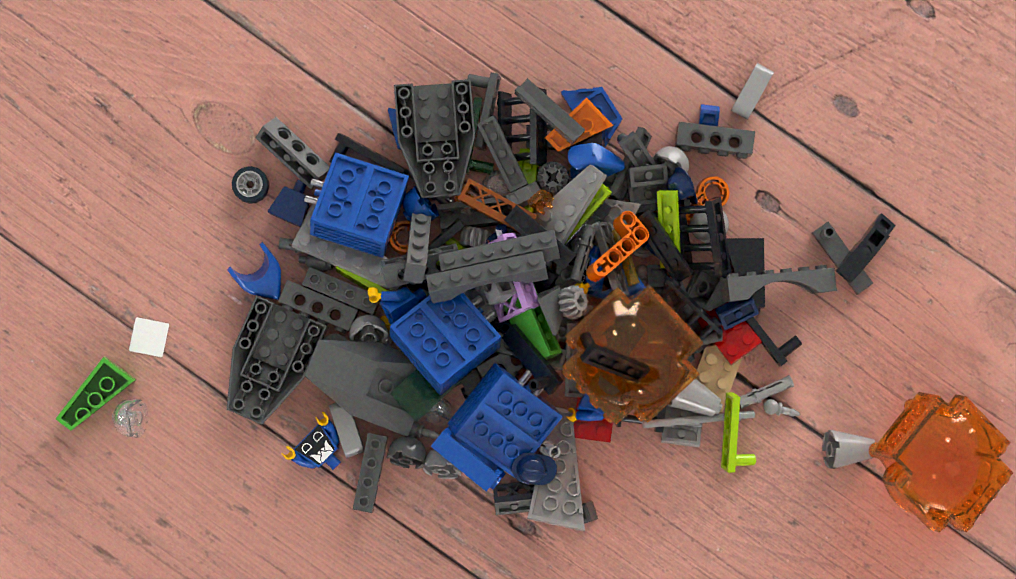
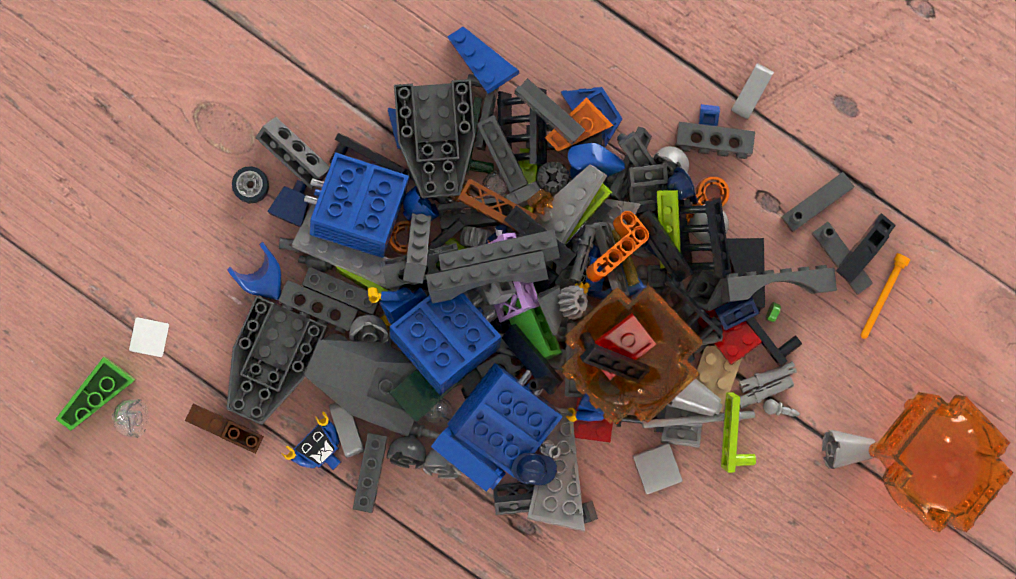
(224, 428): none -> reddish brown slope
(484, 63): none -> blue wing
(627, 339): none -> red plate
(657, 468): none -> light grey slope
(759, 380): none -> light grey pin
(773, 312): none -> bright green tile
(817, 201): none -> dark grey piece
(900, 263): none -> light orange piece

